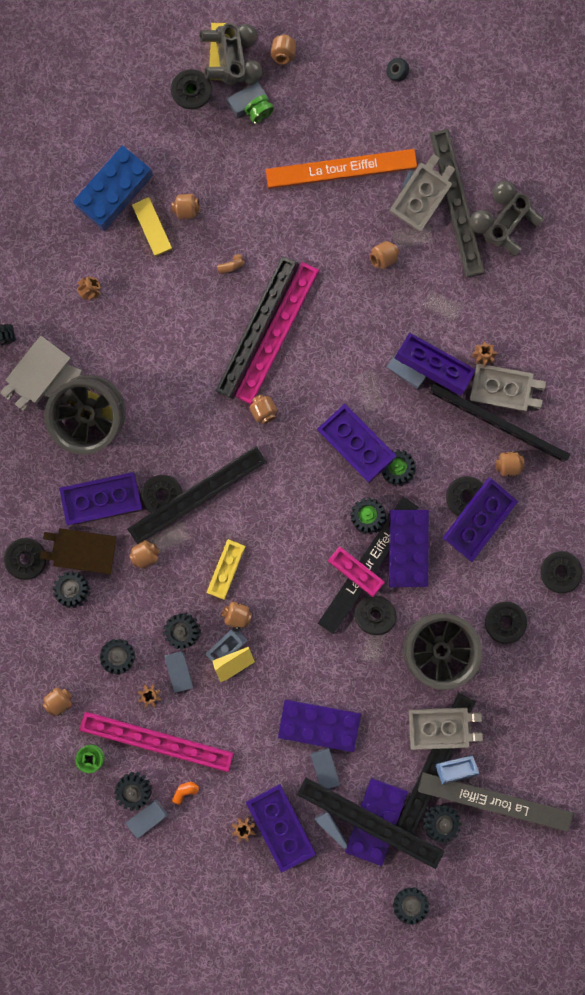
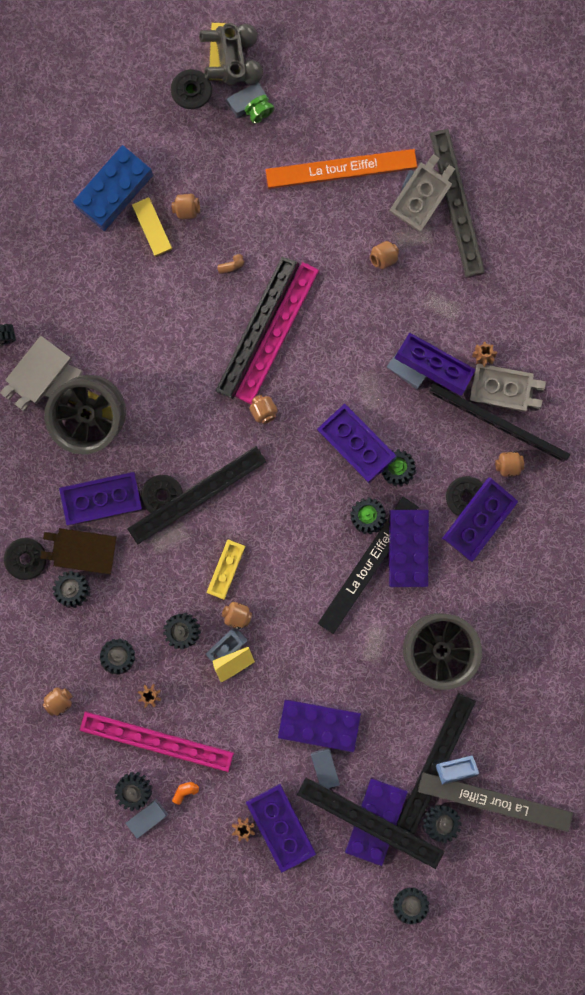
(81, 758): bright green wheel -> none
(89, 288): medium nougat gear -> none
(144, 554): medium nougat head -> none
(178, 671): sand blue slope -> none
(283, 49): medium nougat head -> none
(327, 822): sand blue slope -> none
(356, 571): dark pink tile -> none
(370, 625): black wheel -> none
(402, 72): black wheel -> none
(442, 728): light grey tile -> none
(483, 222): dark grey piece -> none
(518, 622): black wheel -> none
(549, 569): black wheel -> none

